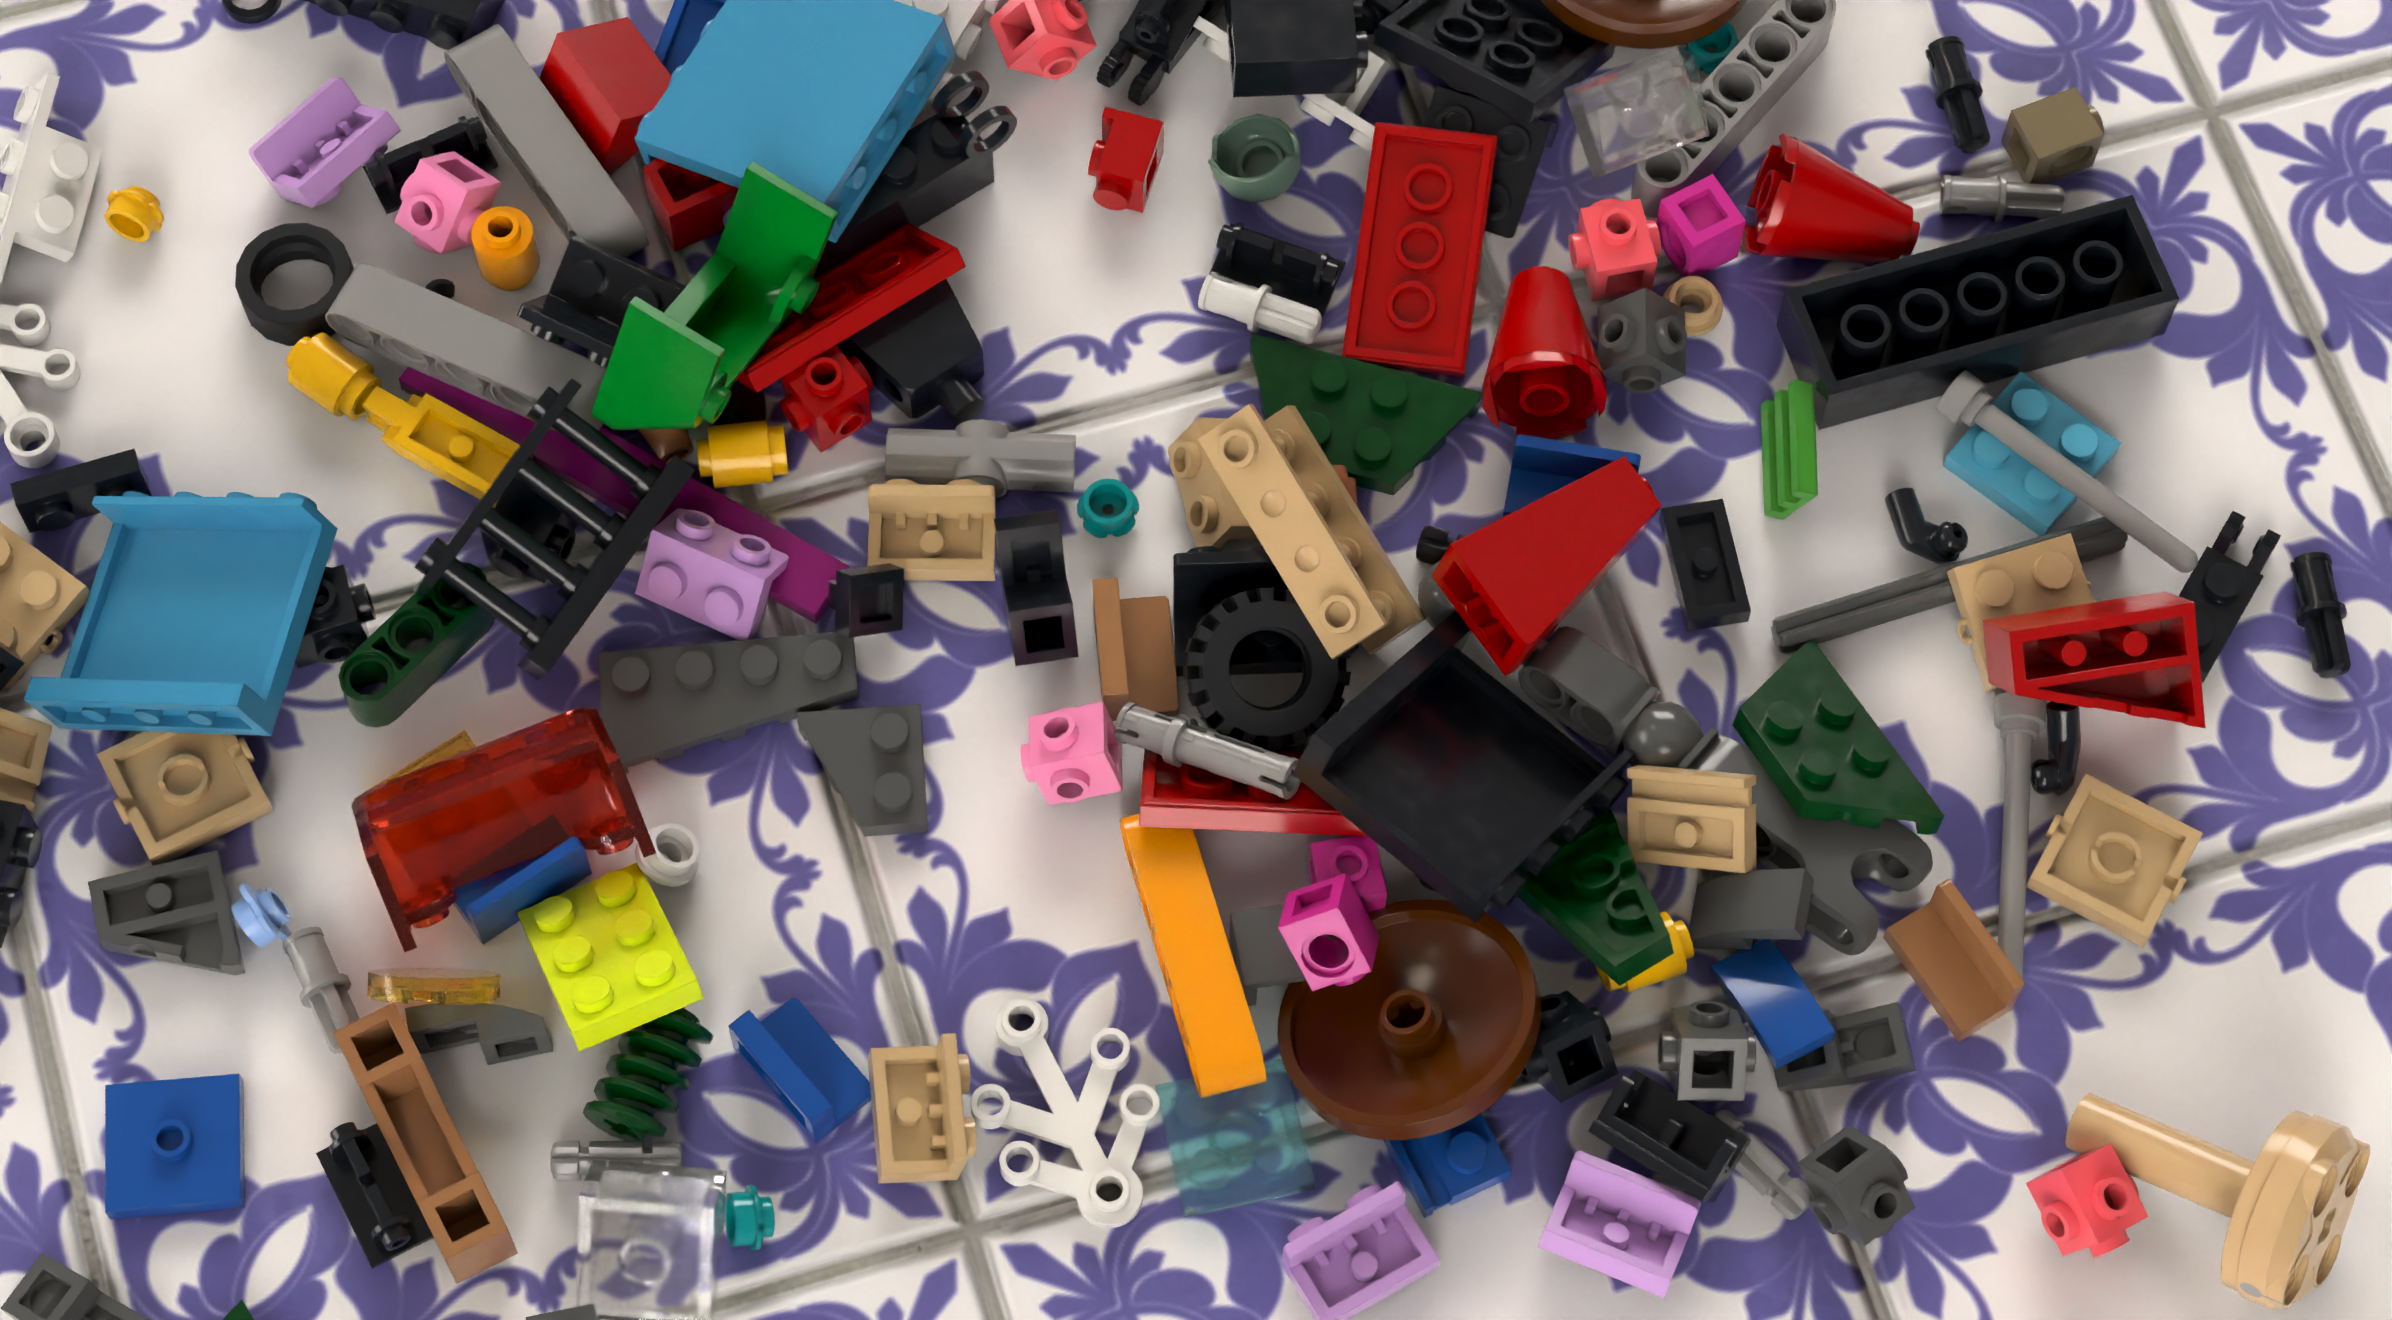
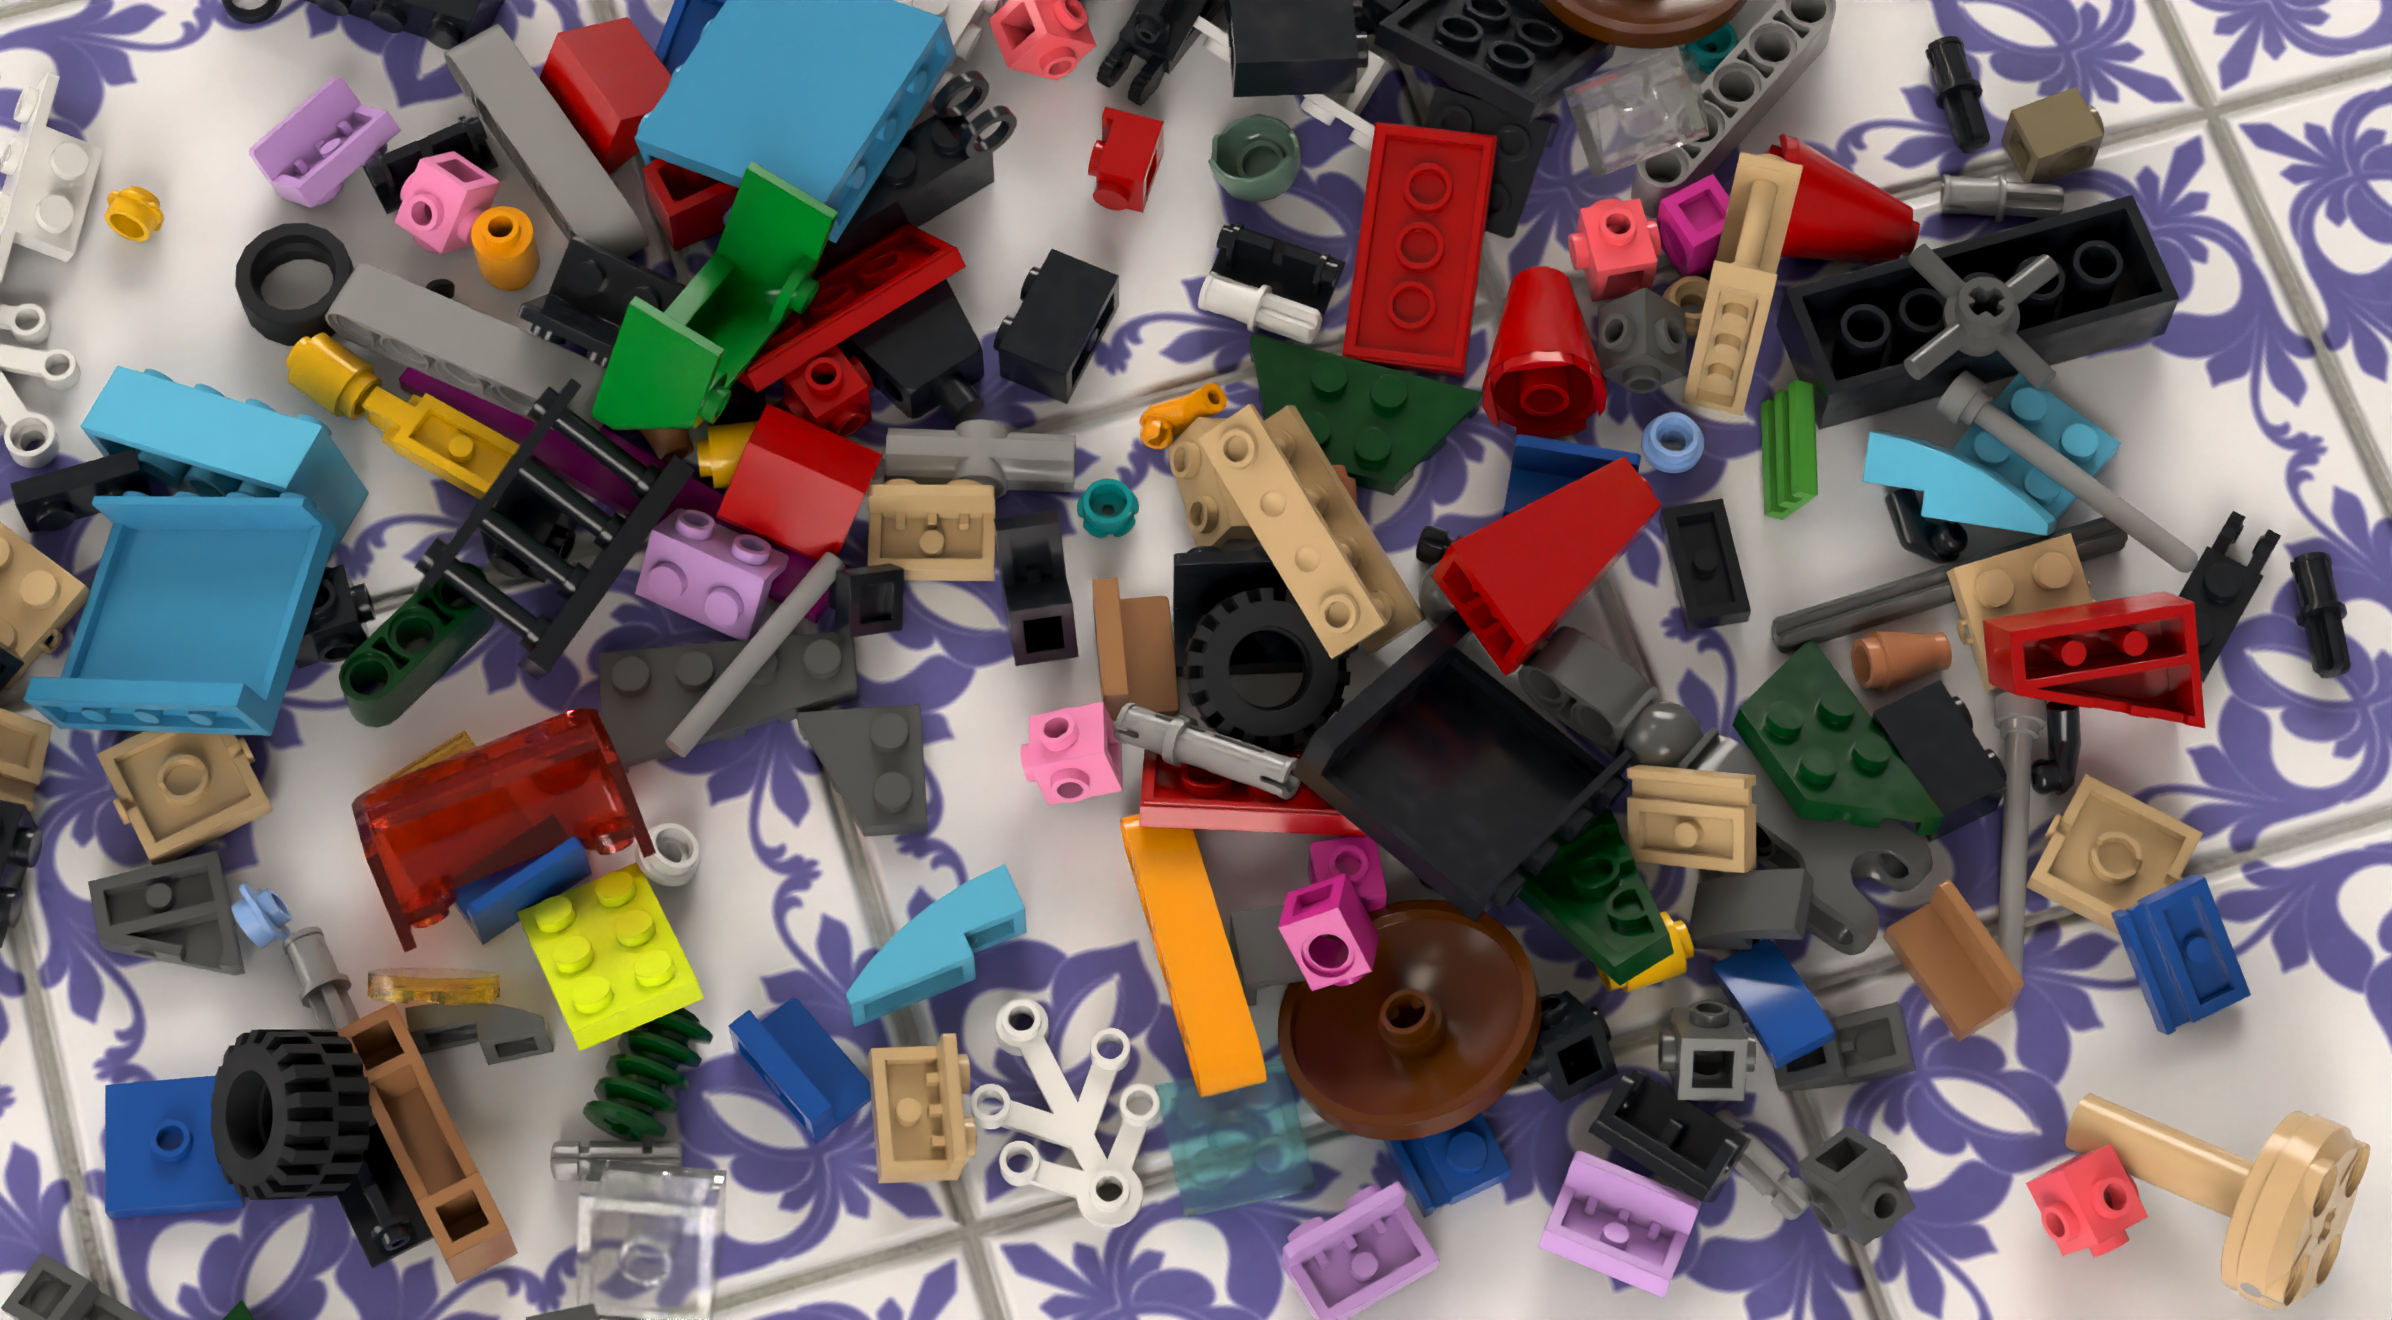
(223, 444): none -> medium azure wedge
(290, 1114): none -> black tyre
(748, 1218): teal plate -> none
(754, 655): none -> light grey bar
(798, 484): none -> red slope
(938, 946): none -> medium azure slope
(1057, 325): none -> black brick
(1174, 416): none -> light orange arm
(1673, 427): none -> light blue plate
(1742, 282): none -> tan fence
(1896, 658): none -> nougat cone
(1944, 754): none -> black brick
(1953, 484): none -> medium azure slope
(1981, 317): none -> dark grey bar
(2181, 953): none -> blue plate

